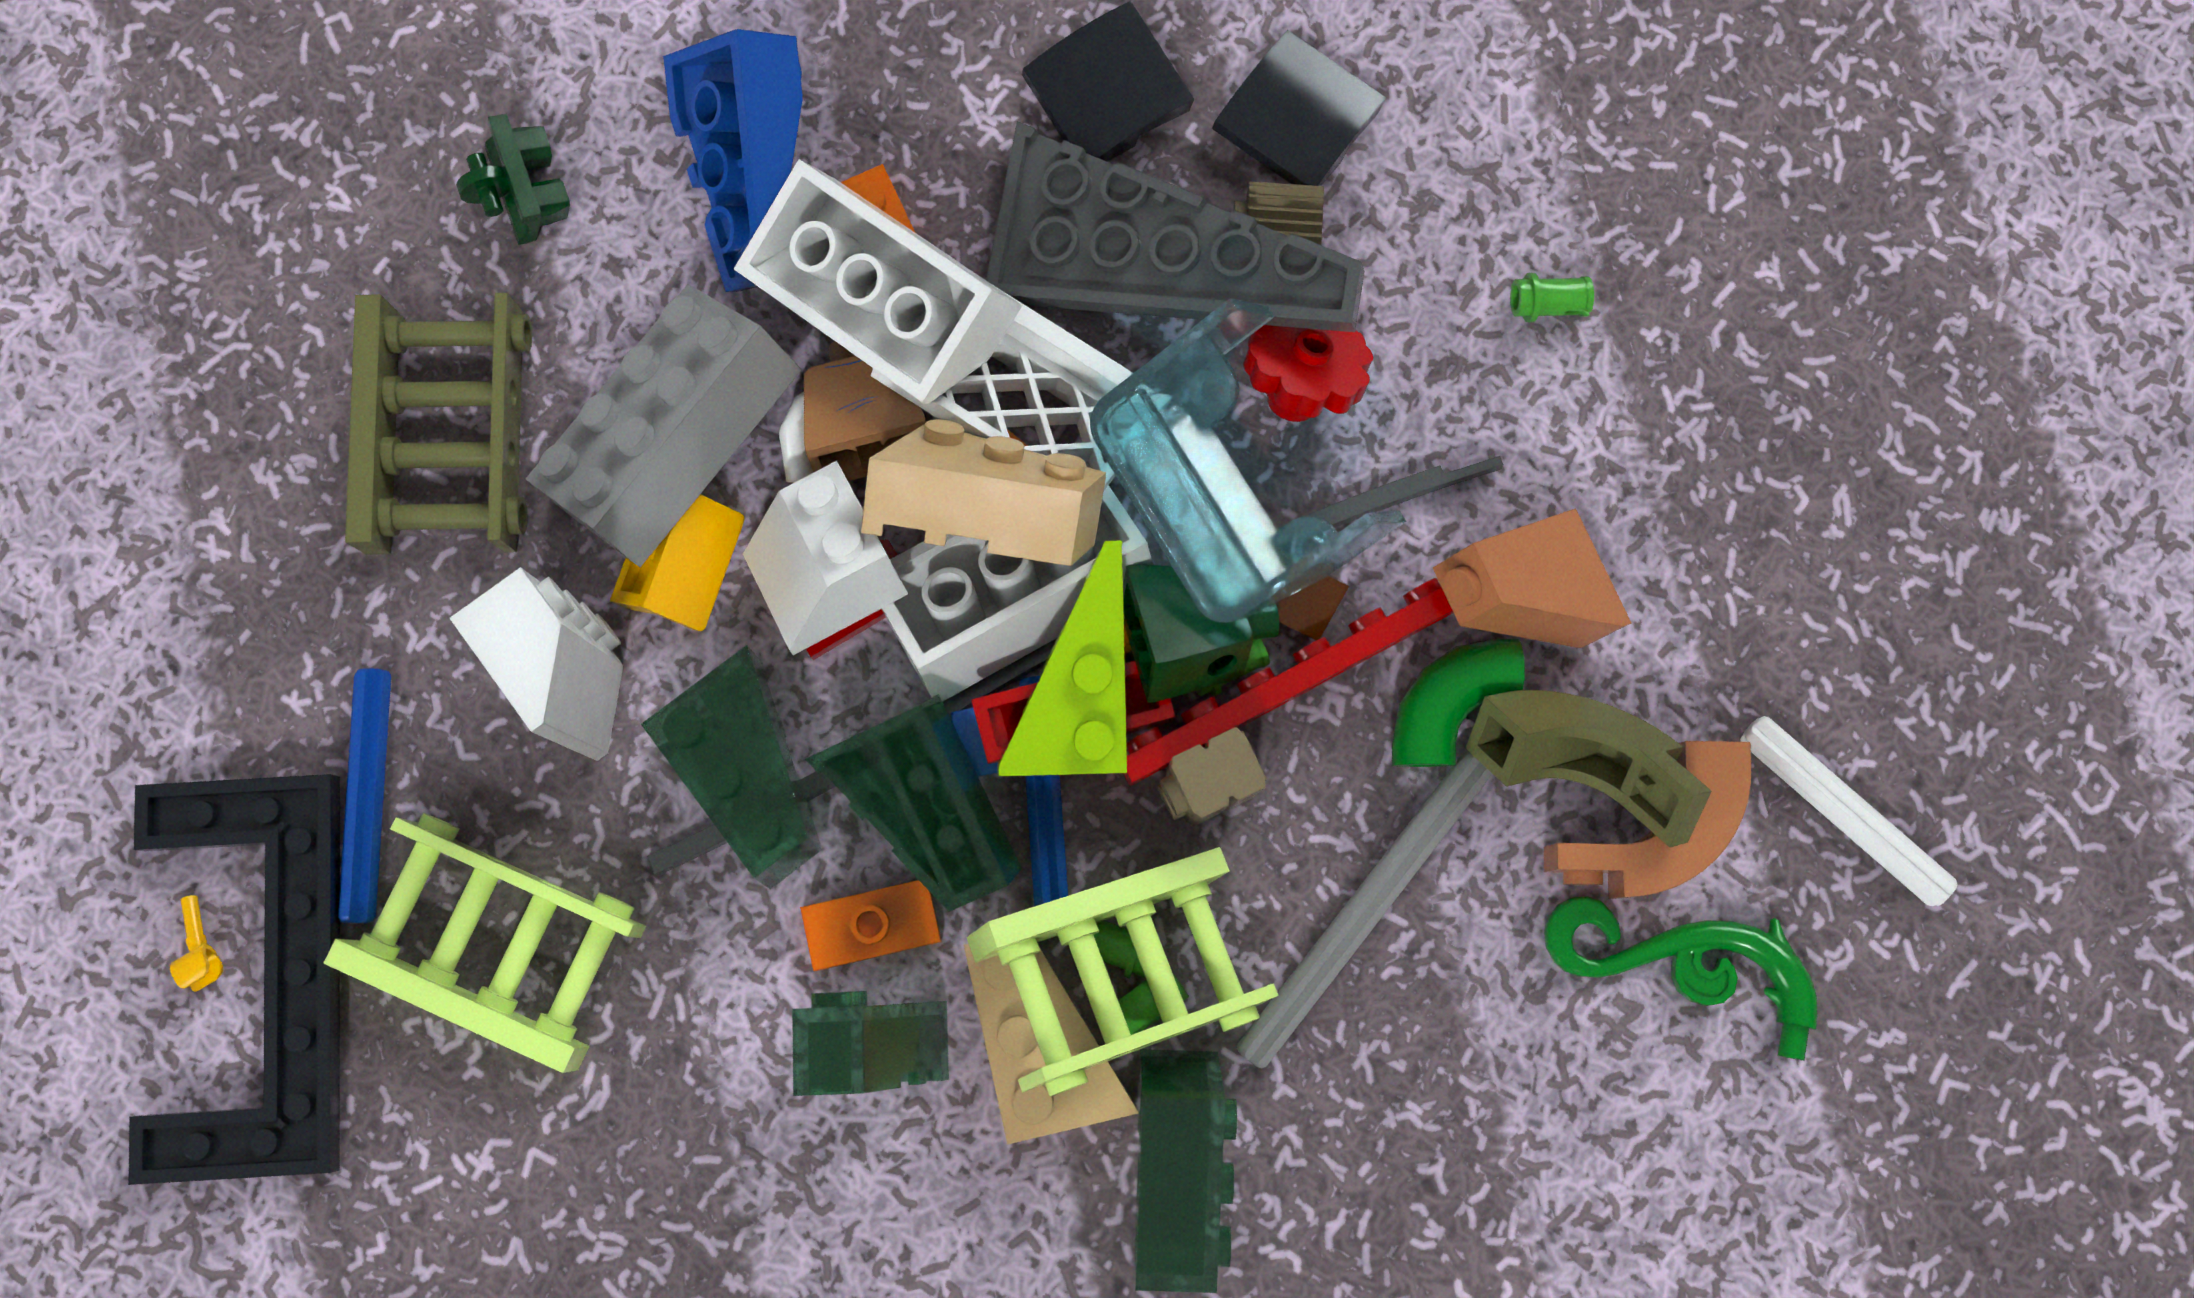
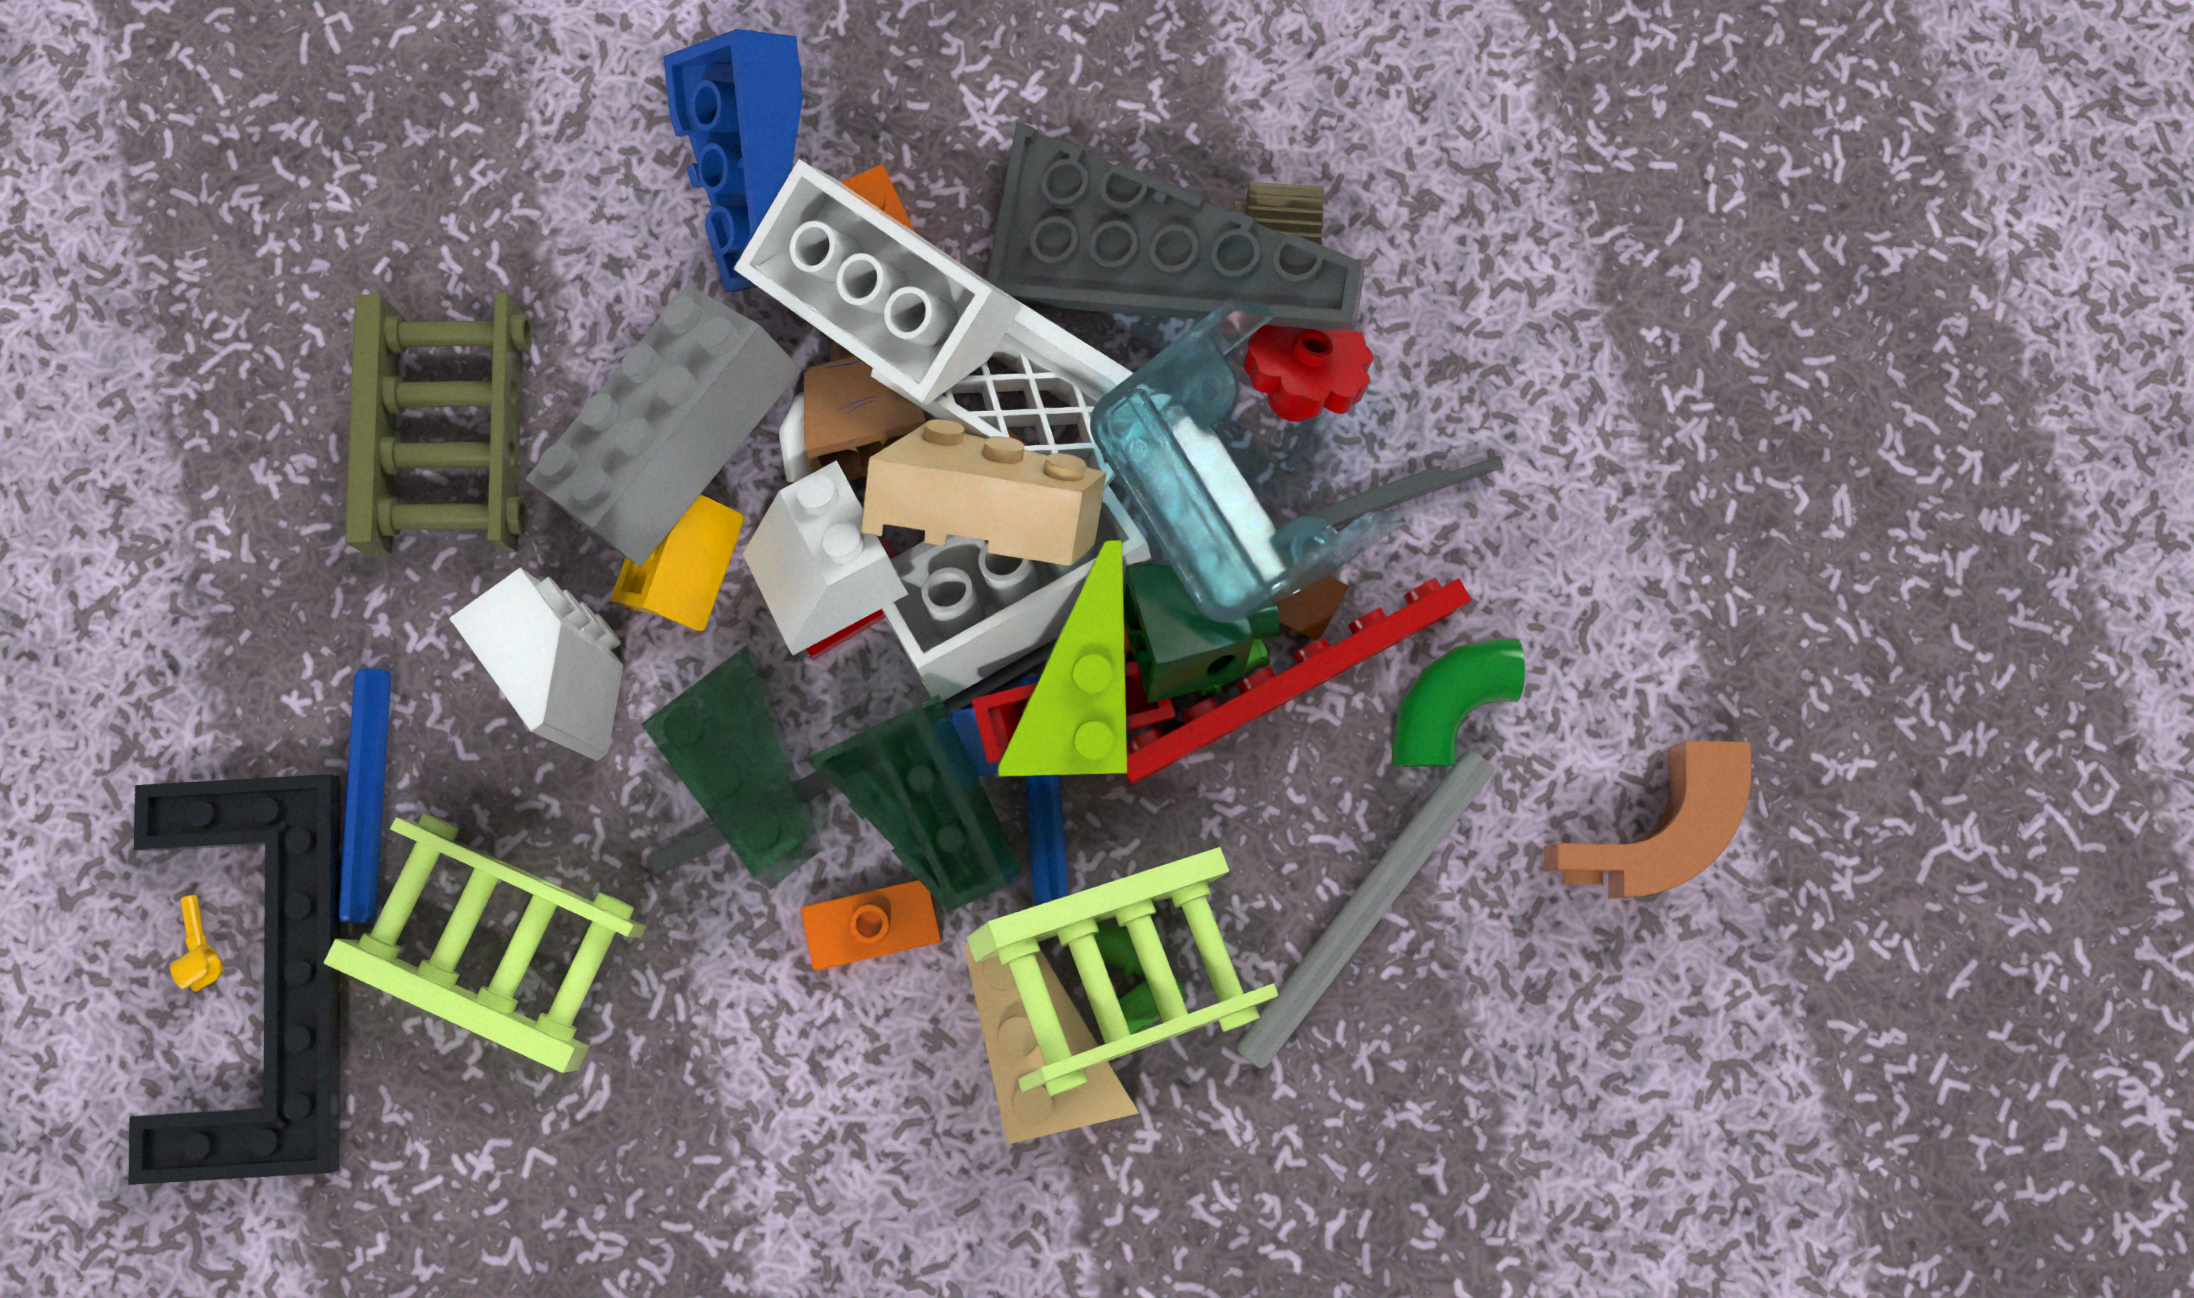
(511, 155): dark green hips -> none
(867, 1047): clear green wedge -> none
(1108, 84): black slope -> none
(1182, 1172): clear green wedge -> none
(1212, 778): dark tan brick -> none
(1298, 112): black slope -> none
(1535, 584): nougat slope -> none
(1551, 297): bright green pin -> none
(1592, 743): olive arch -> none
(1792, 983): green plant -> none
(1849, 812): white axle -> none

